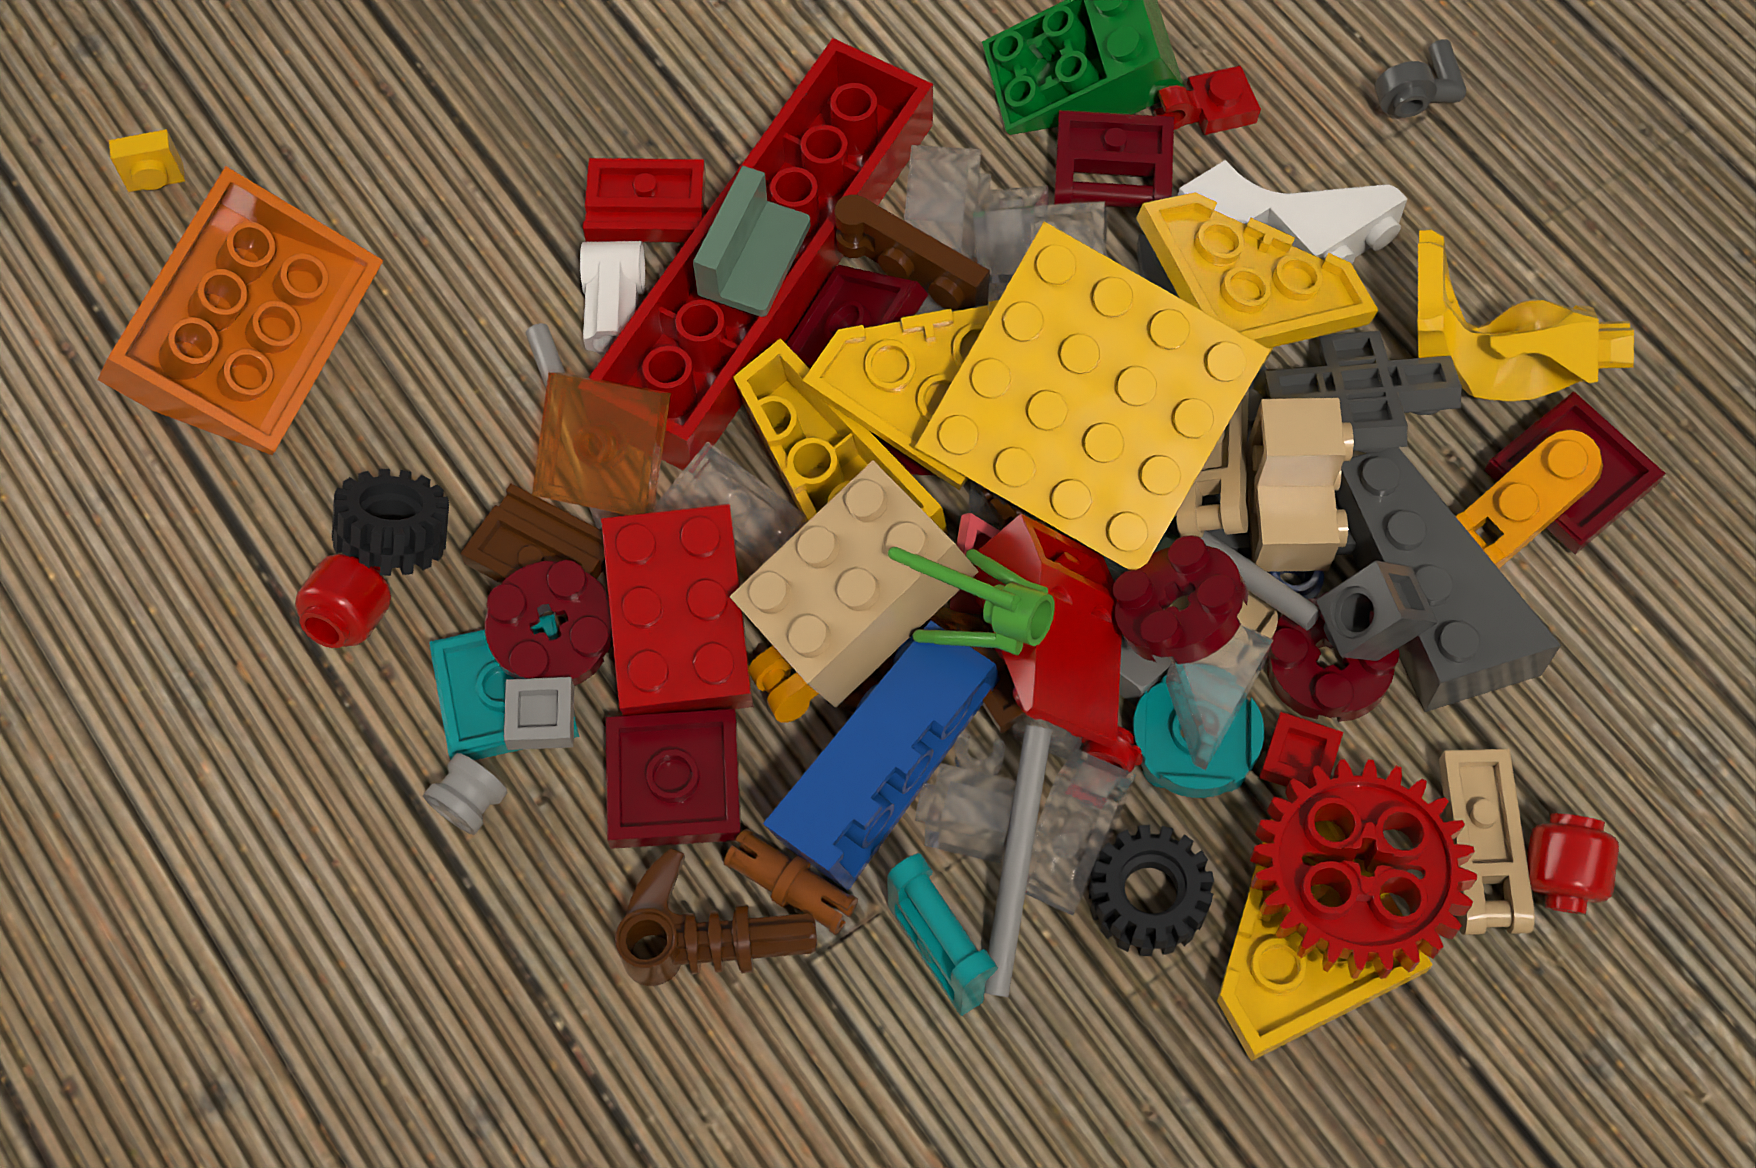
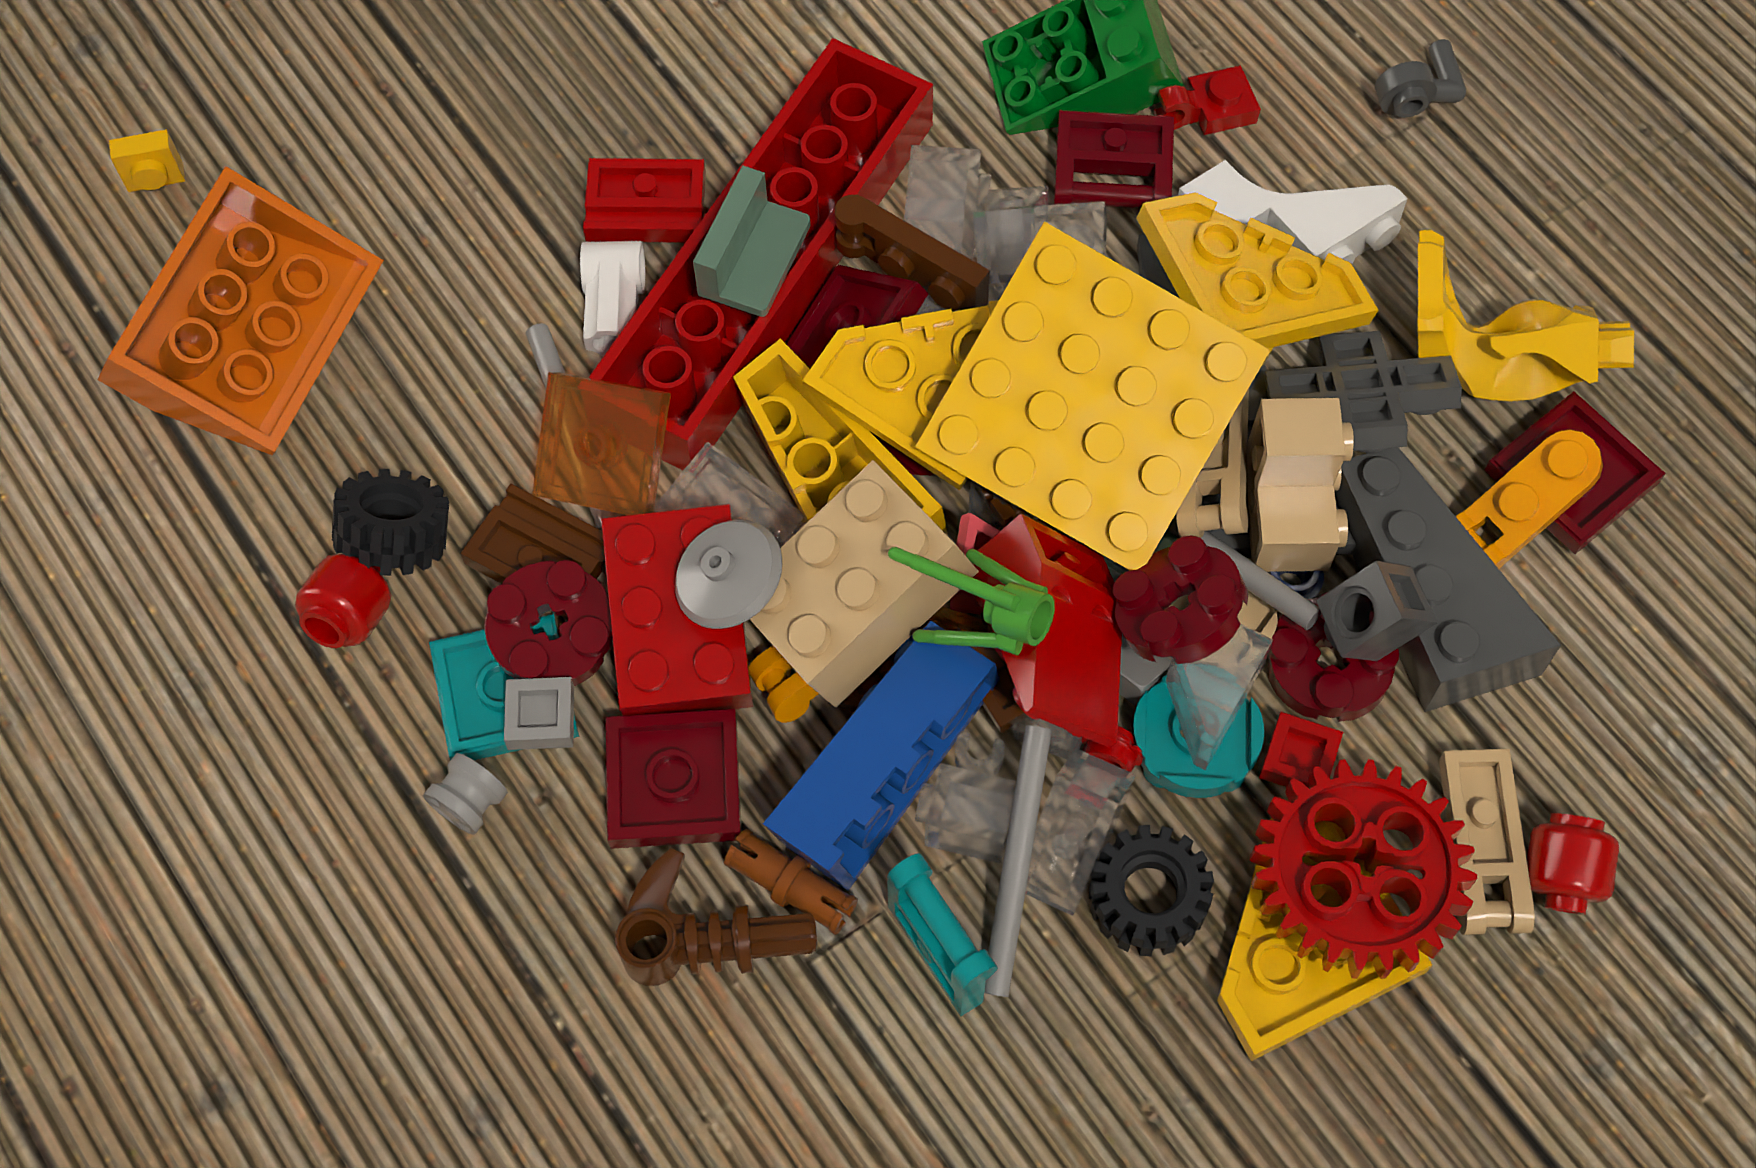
(728, 574): none -> light grey piece

